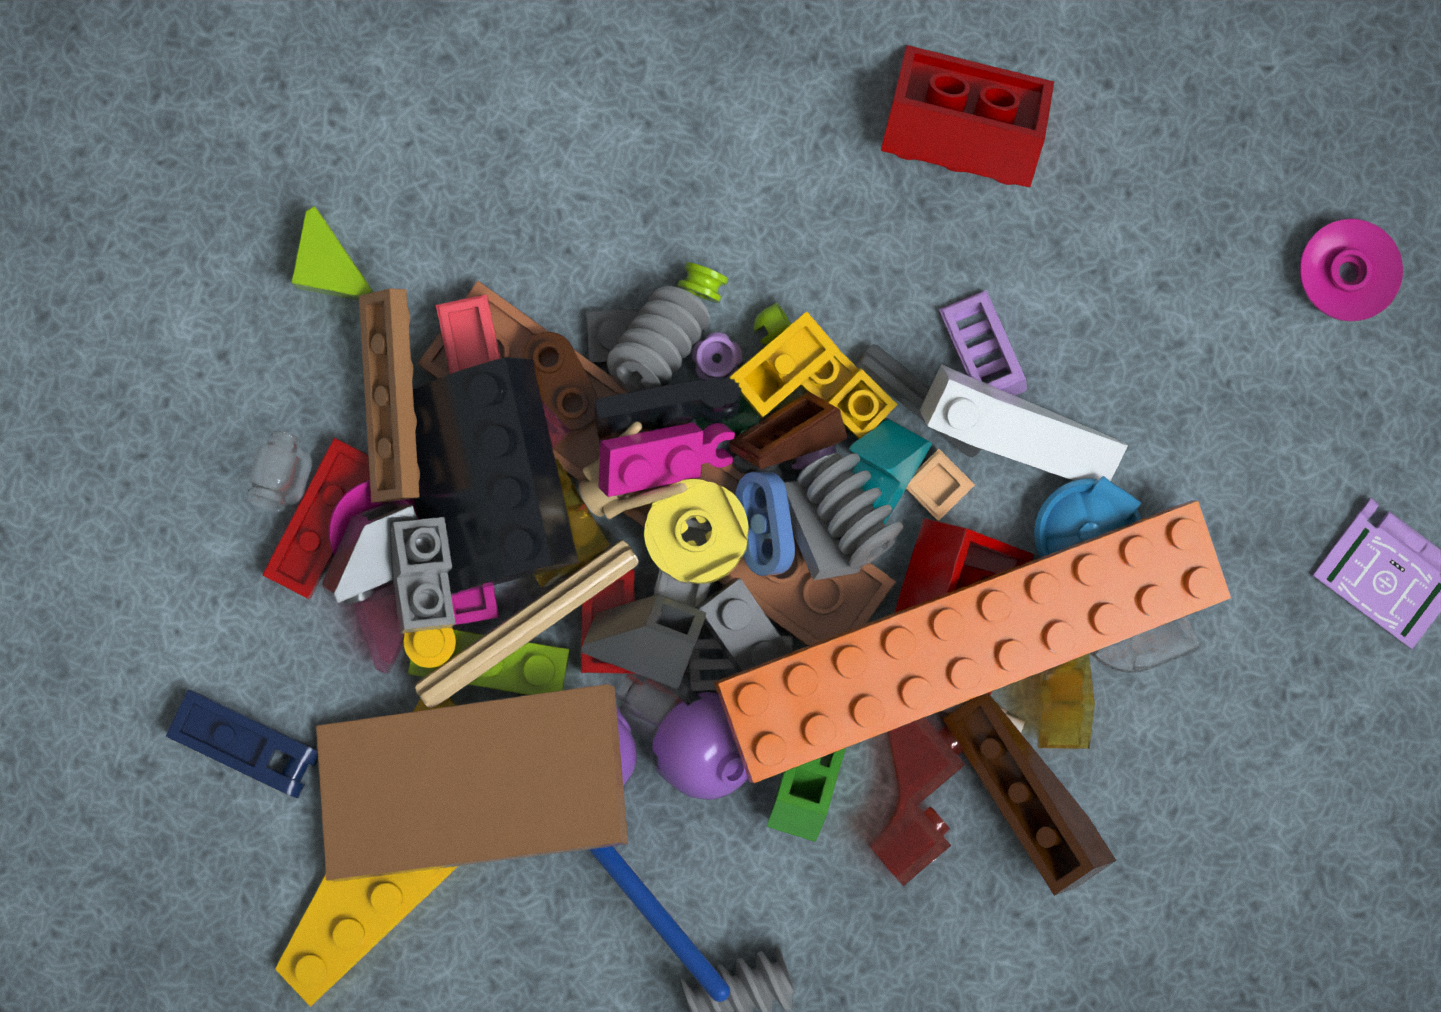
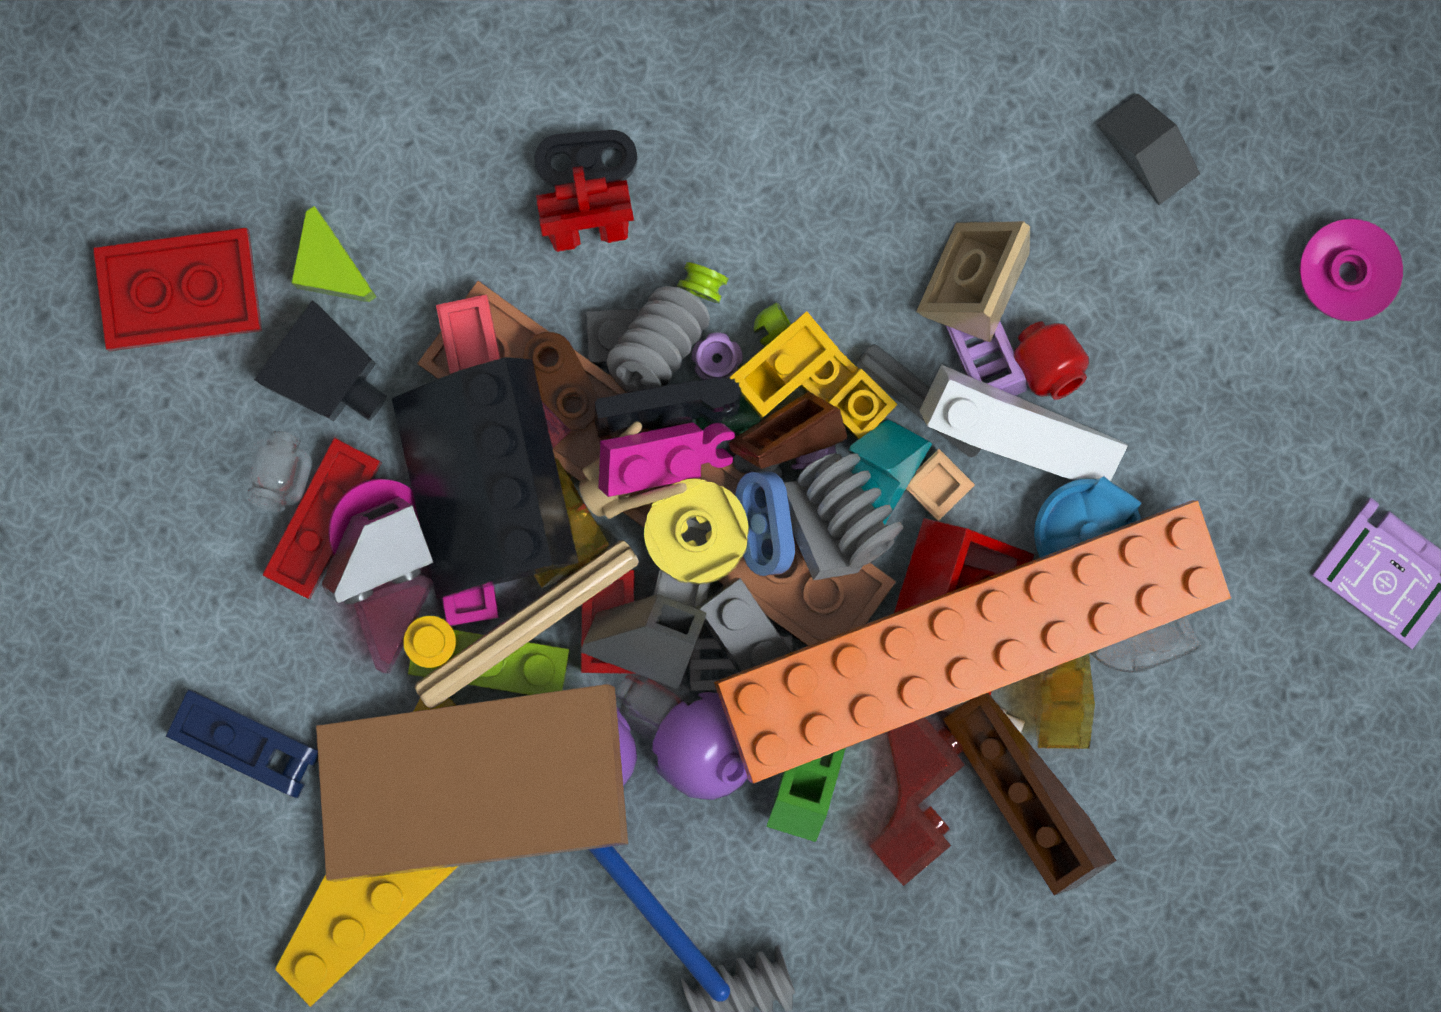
(177, 289): none -> red plate
(322, 368): none -> black torso
(389, 395): medium nougat plate -> none
(421, 574): light grey slope -> none
(585, 206): none -> red hips
(587, 151): none -> black plate
(968, 116): red slope -> none
(976, 276): none -> tan slope
(1051, 360): none -> red head
(1150, 147): none -> dark grey slope

